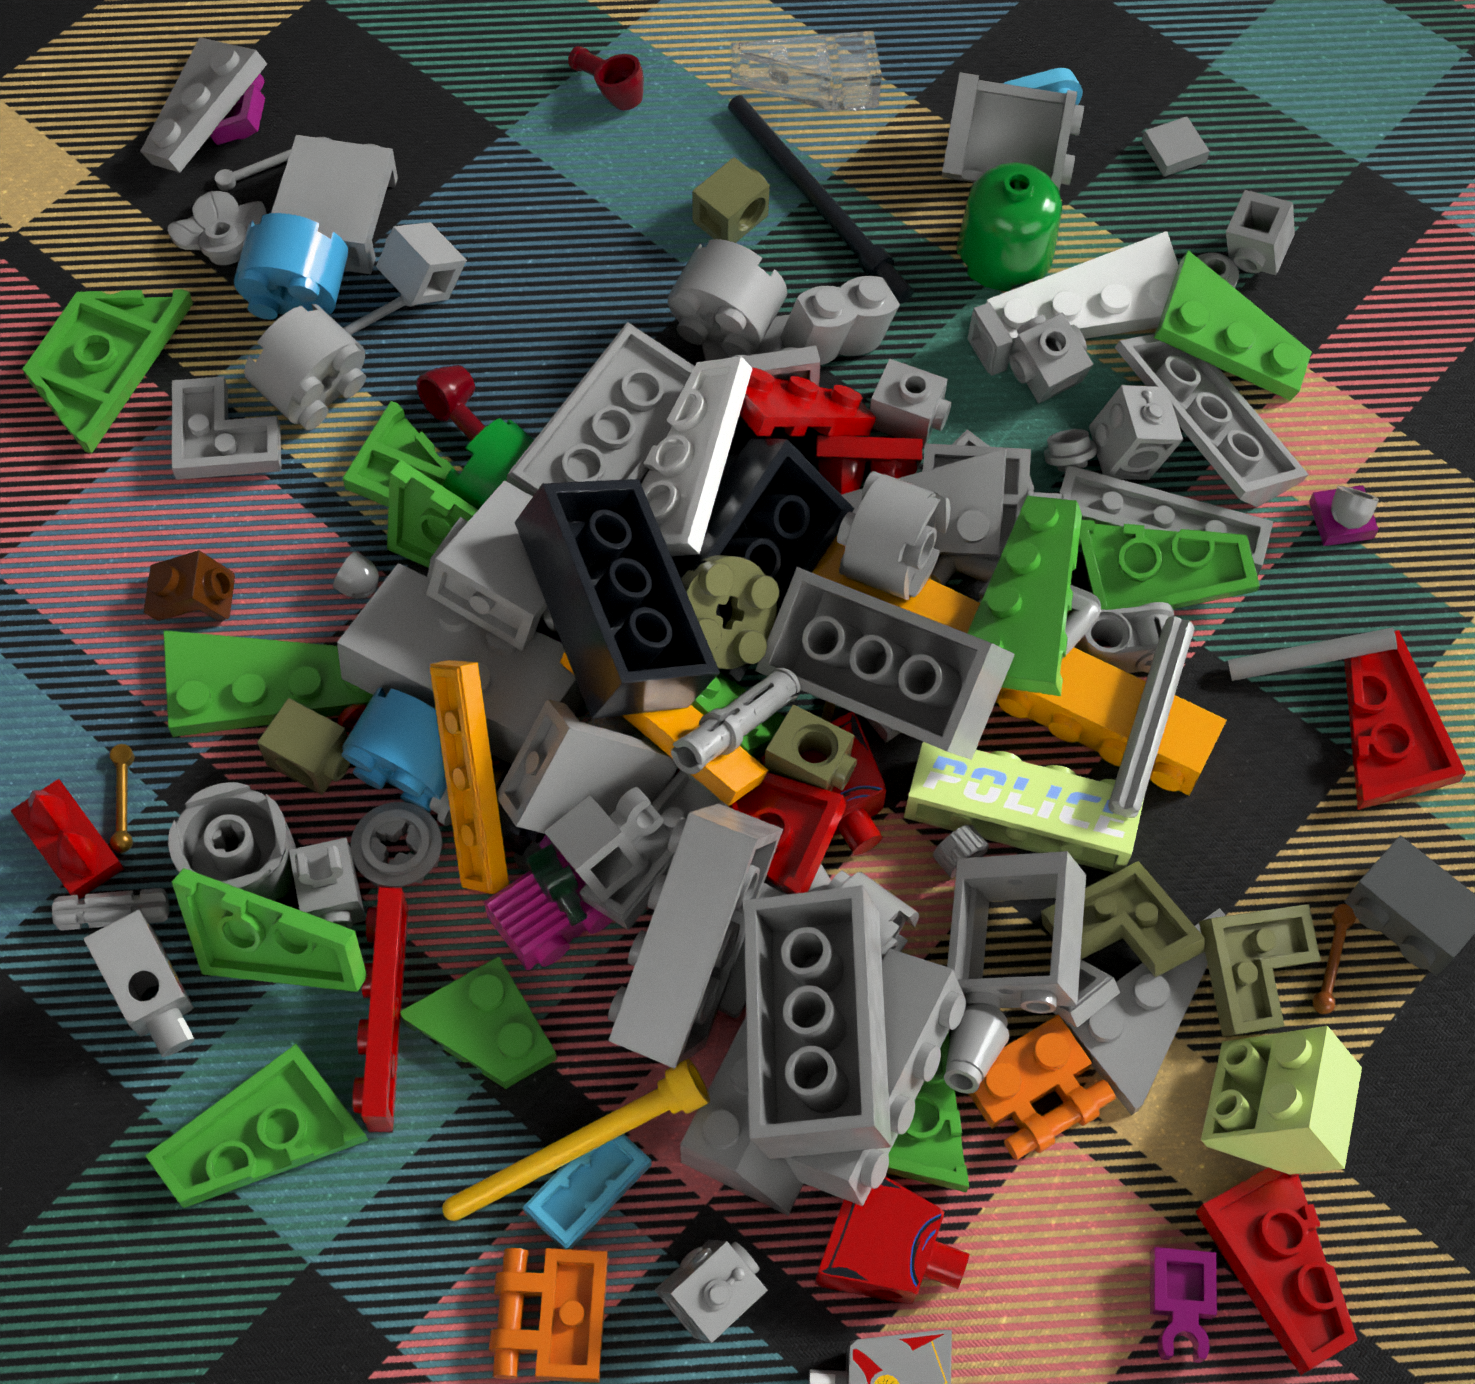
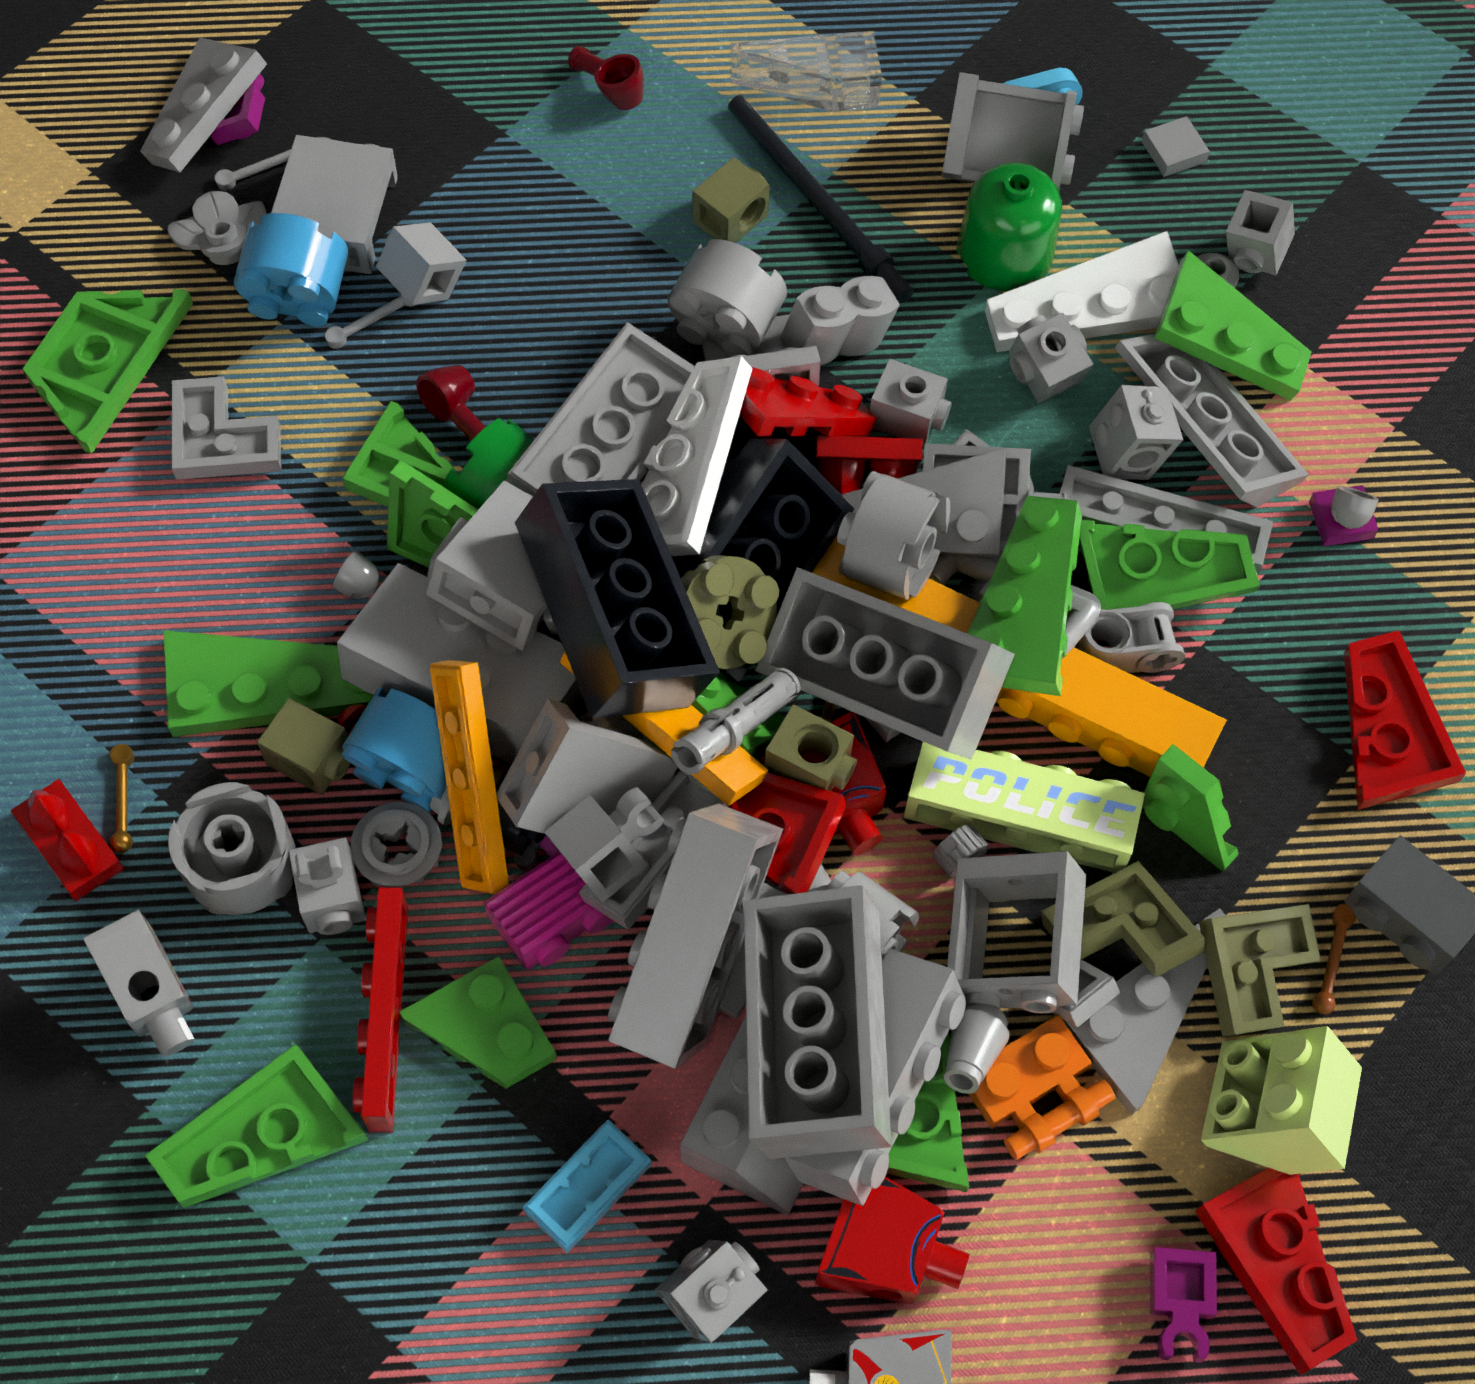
(108, 907): light grey axle -> none
(189, 585): reddish brown bracket -> none
(265, 940): bright green wing -> none
(306, 365): light grey brick -> none
(557, 883): clear green piece -> none
(570, 1315): orange plate -> none
(676, 1092): yellow piece -> none
(990, 339): light grey tile -> none
(1070, 448): light grey plate -> none
(1151, 717): light grey axle -> none
(1189, 803): none -> bright green wing
(1312, 654): light grey bar -> none

